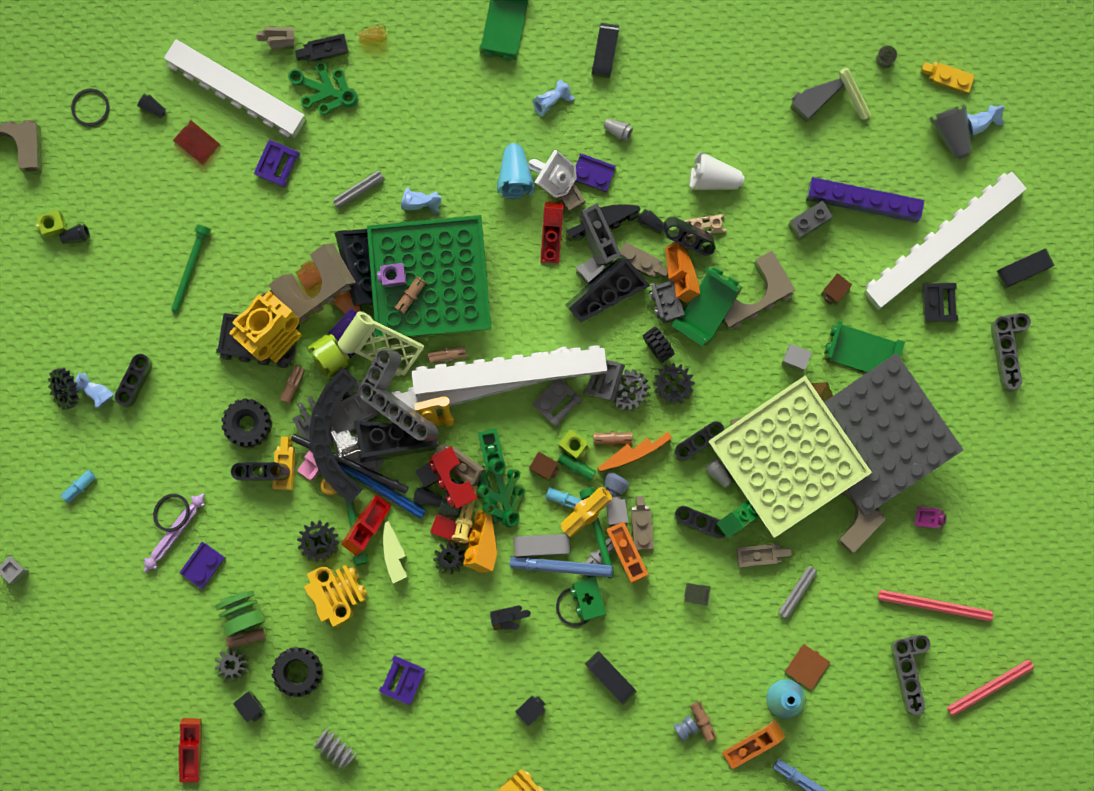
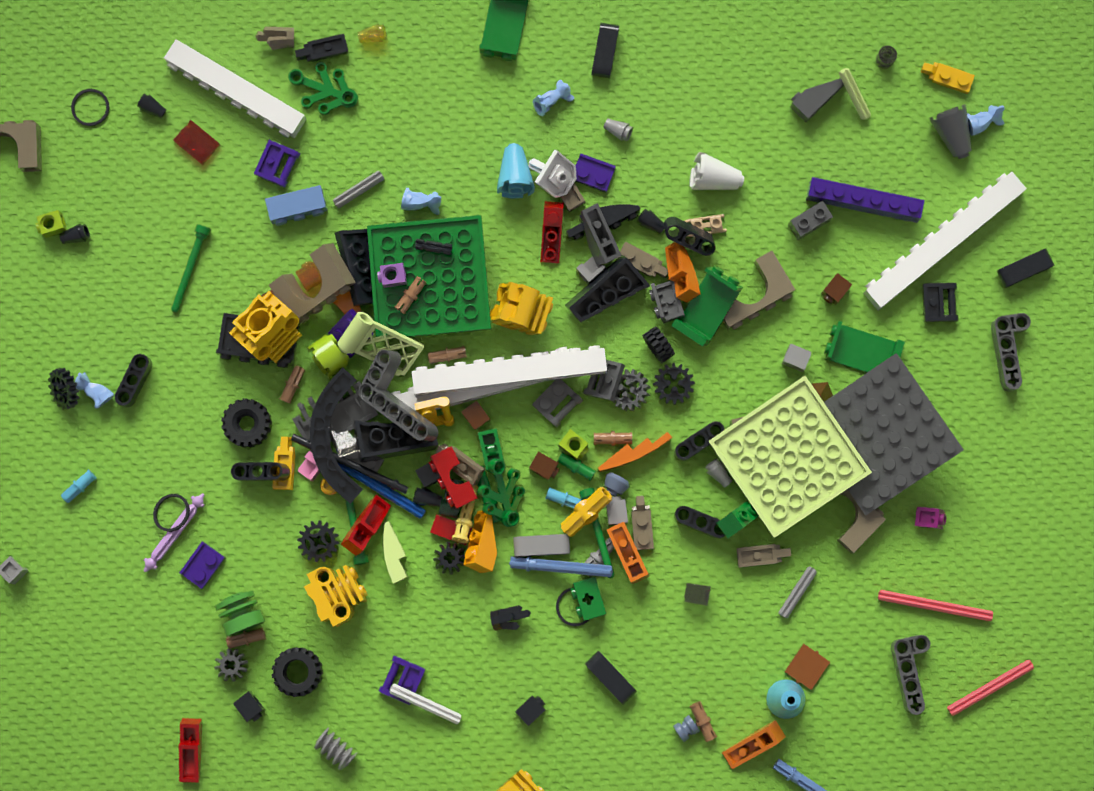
(296, 205): none -> medium blue brick
(425, 703): none -> white axle
(433, 246): none -> black axle
(475, 415): none -> reddish brown panel
(521, 308): none -> yellow piece

